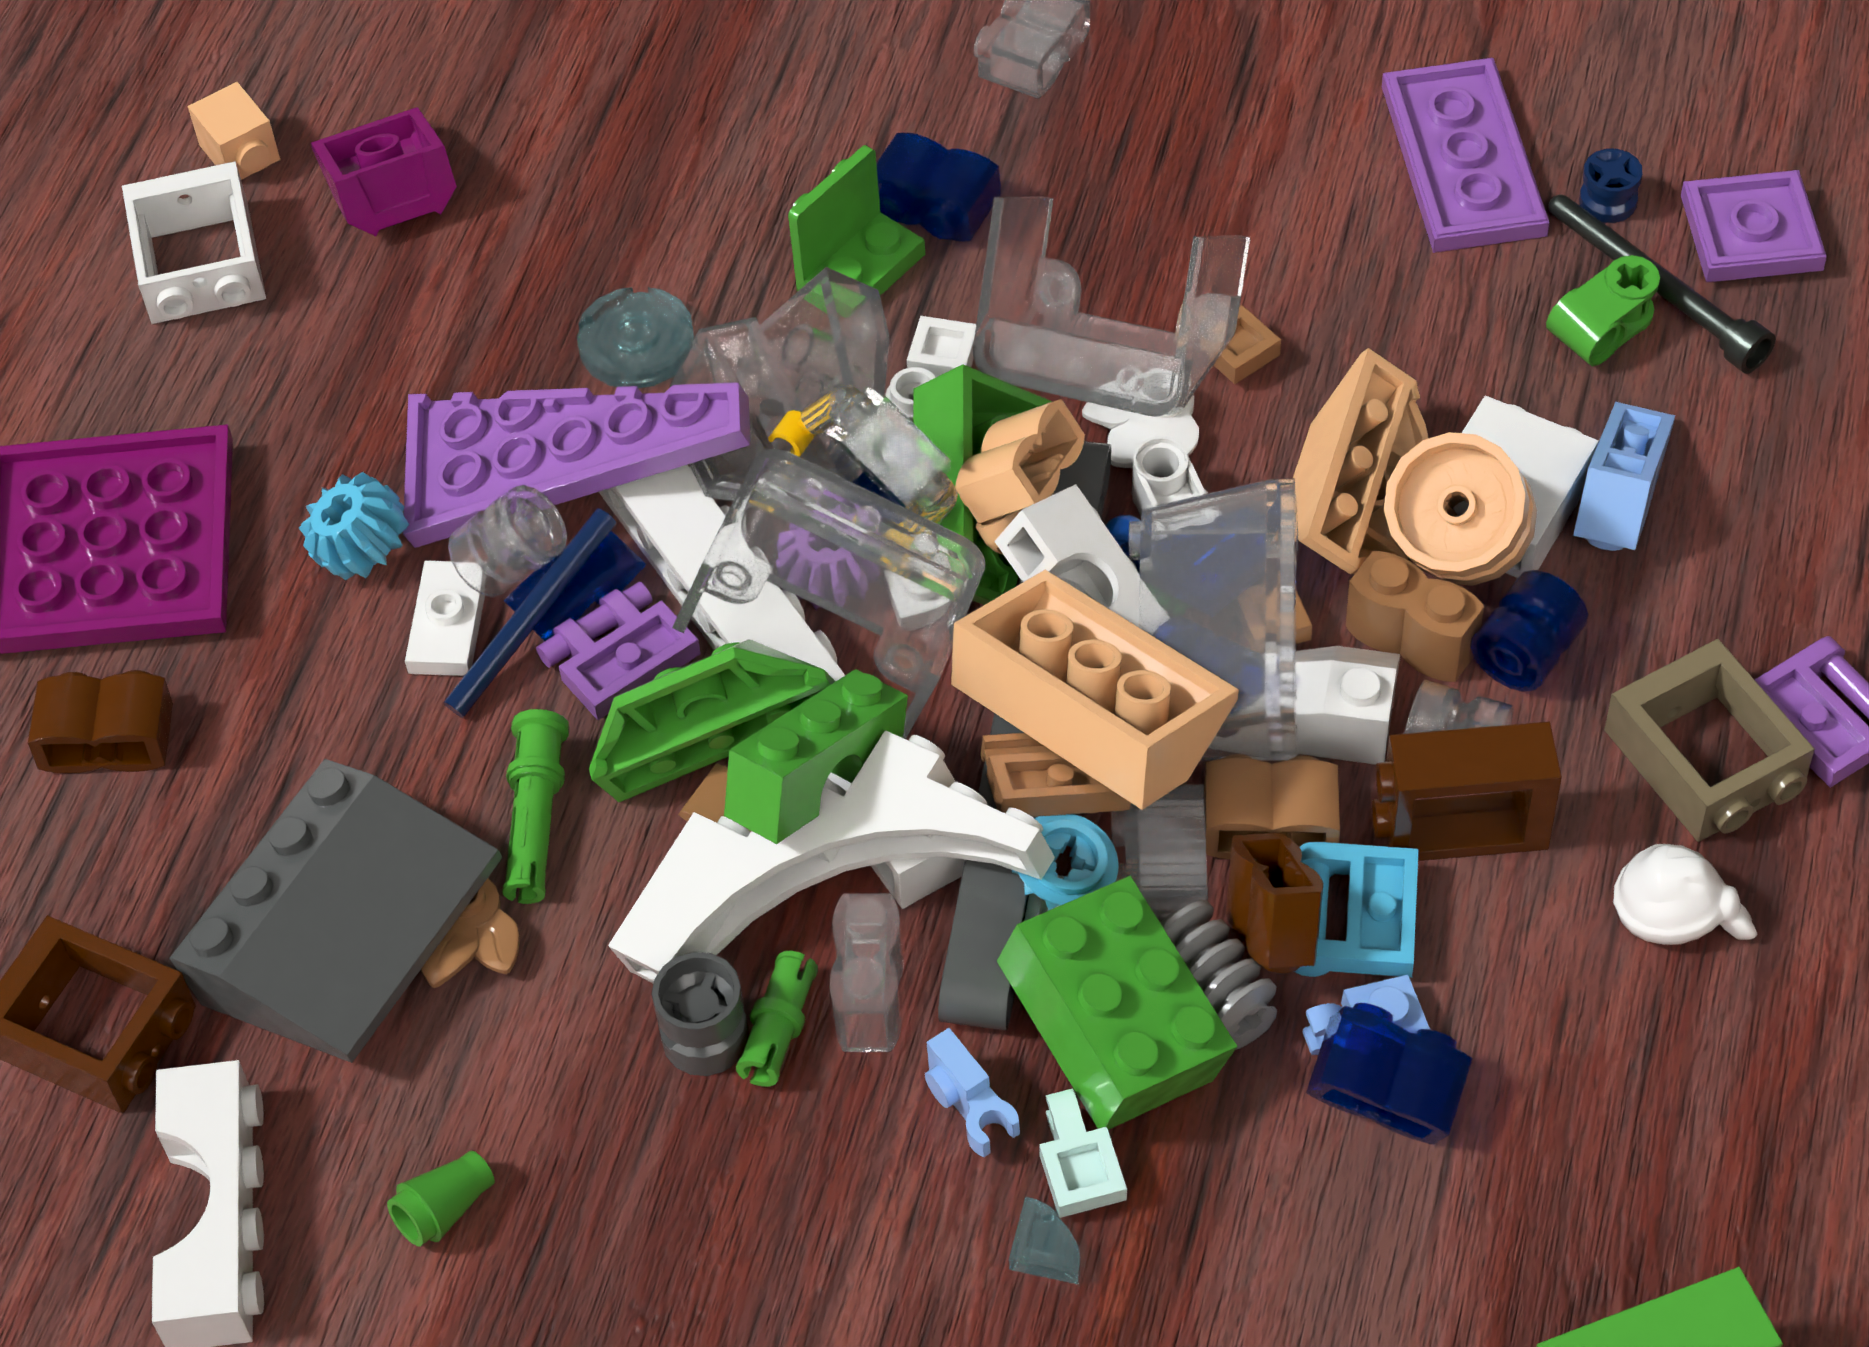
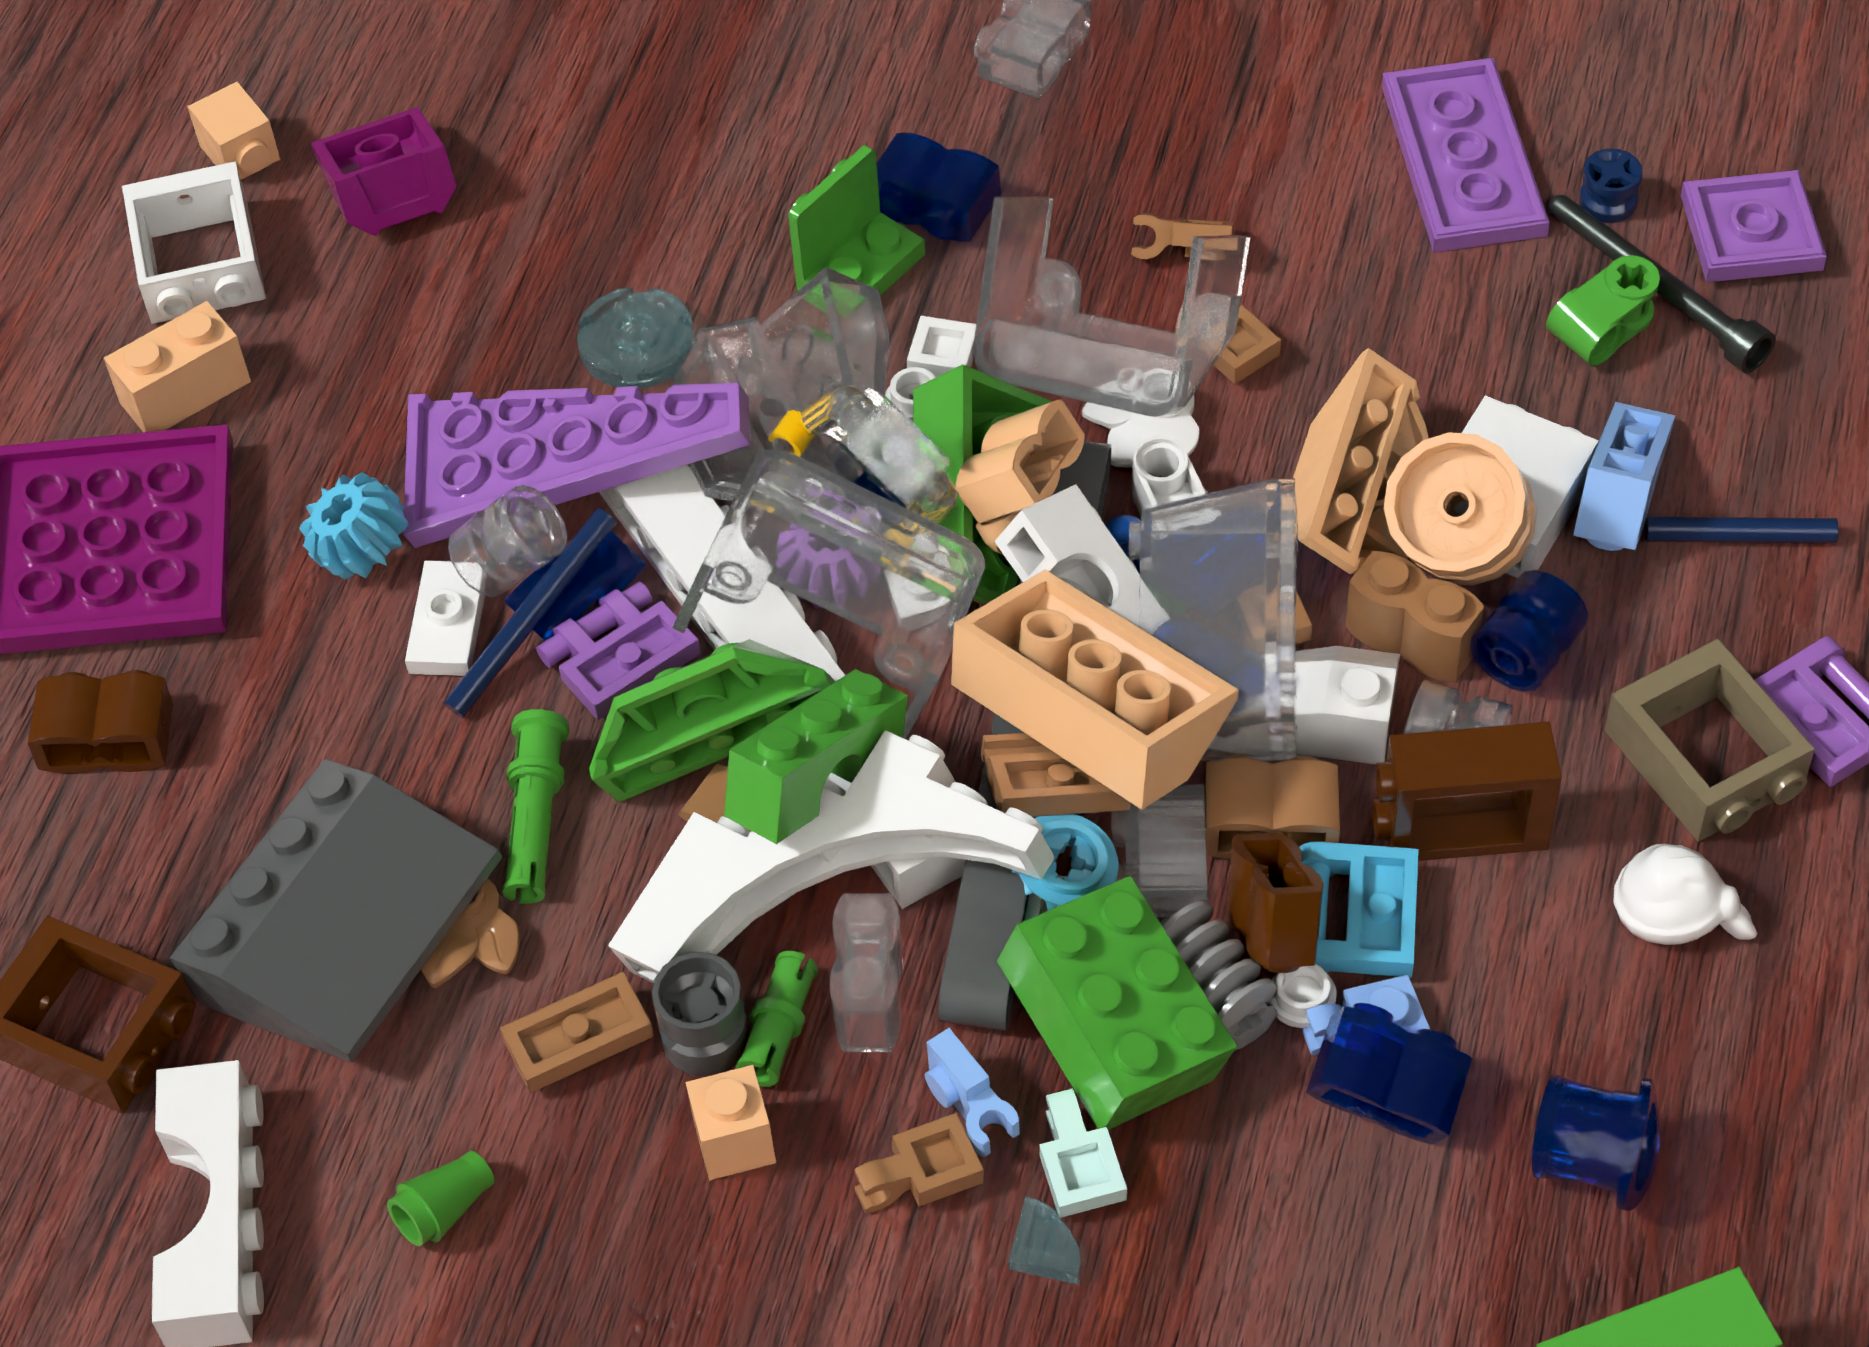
(178, 369): none -> light nougat brick
(576, 1032): none -> medium nougat plate
(731, 1122): none -> light nougat brick
(927, 1160): none -> medium nougat plate
(1177, 232): none -> medium nougat plate
(1301, 991): none -> white plate
(1598, 1137): none -> clear blue piece
(1741, 529): none -> dark blue bar

